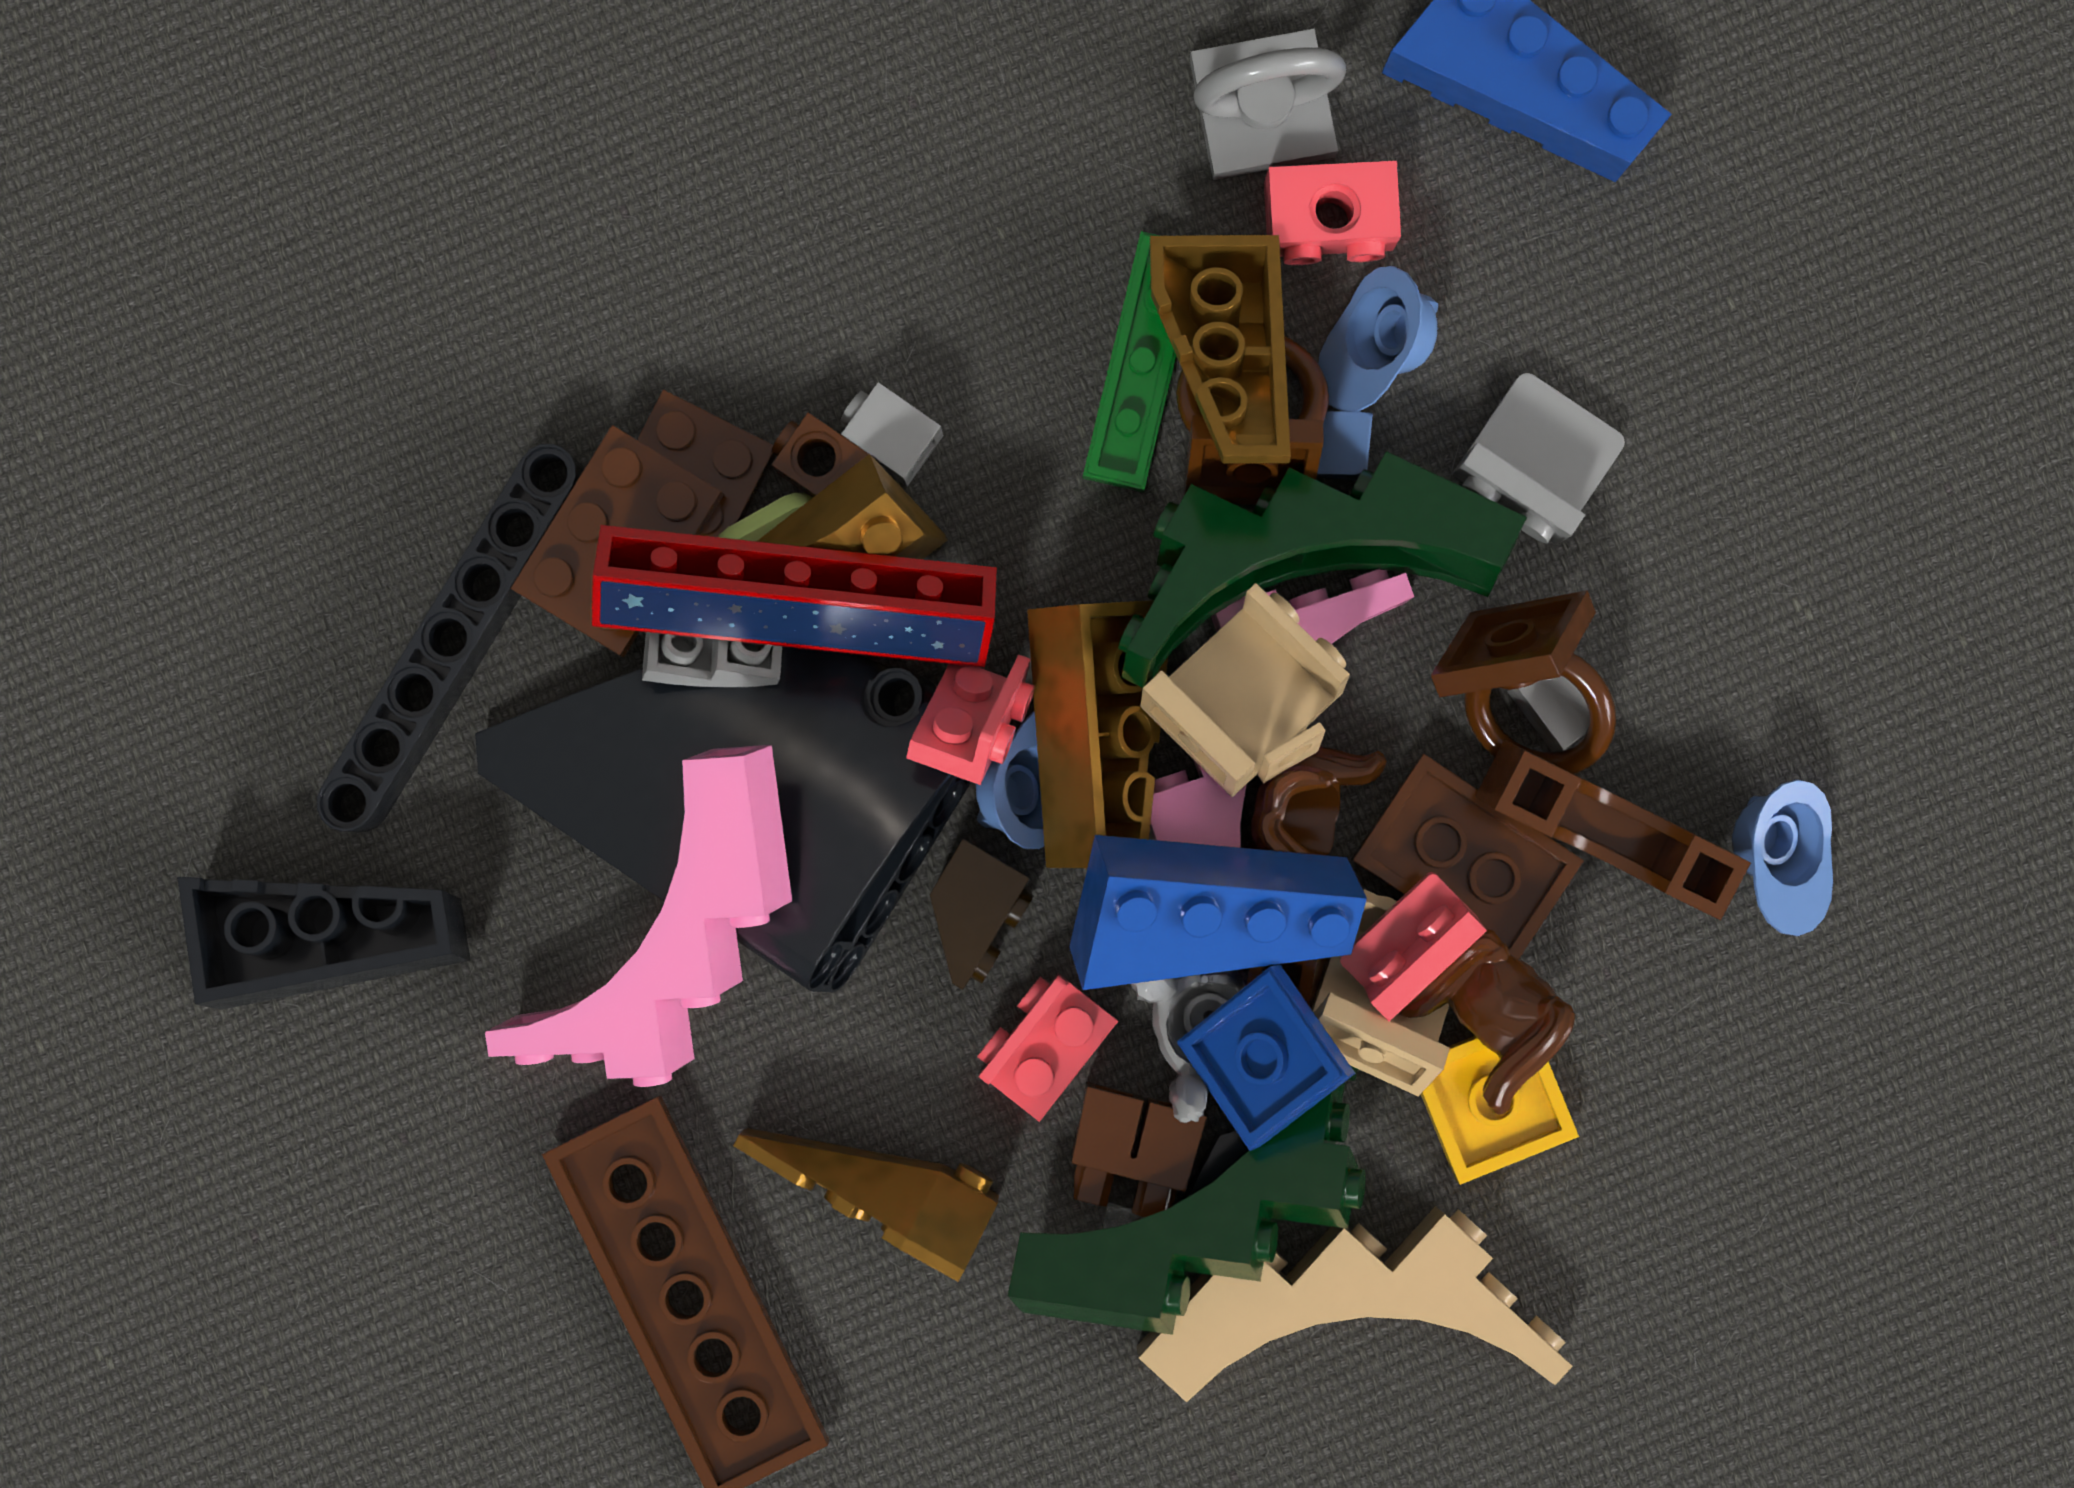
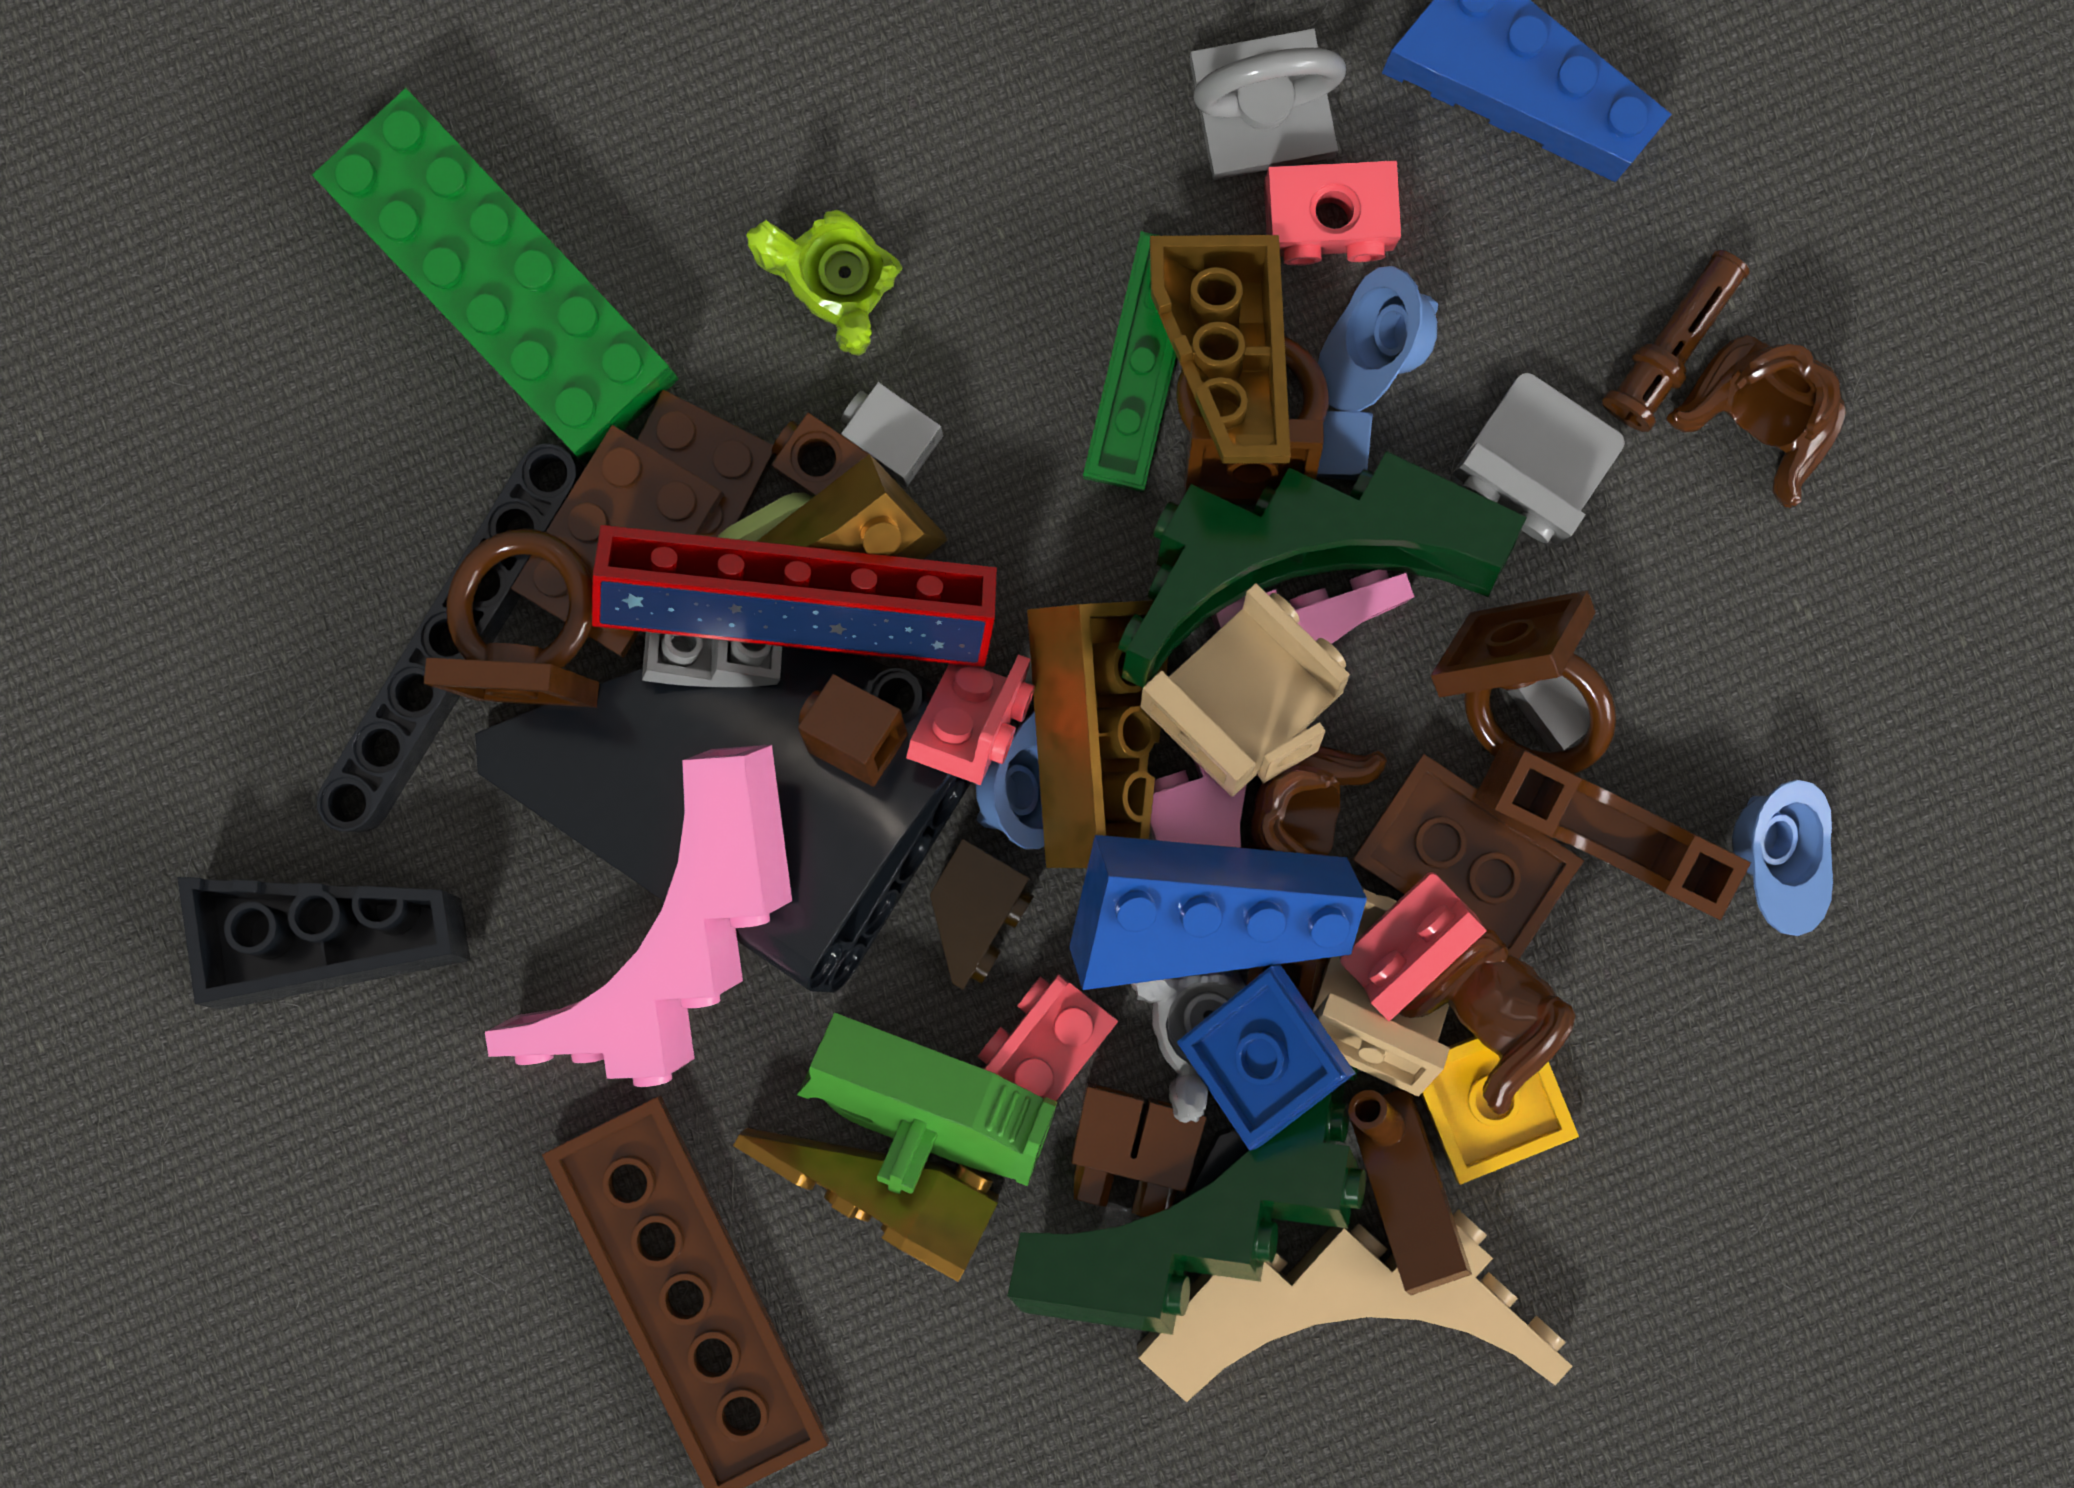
(495, 275): none -> green brick
(515, 670): none -> reddish brown tile
(813, 269): none -> lime hair
(851, 729): none -> reddish brown brick
(927, 1104): none -> bright green piece
(1408, 1190): none -> reddish brown piece
(1661, 364): none -> reddish brown pin
(1777, 398): none -> reddish brown hair

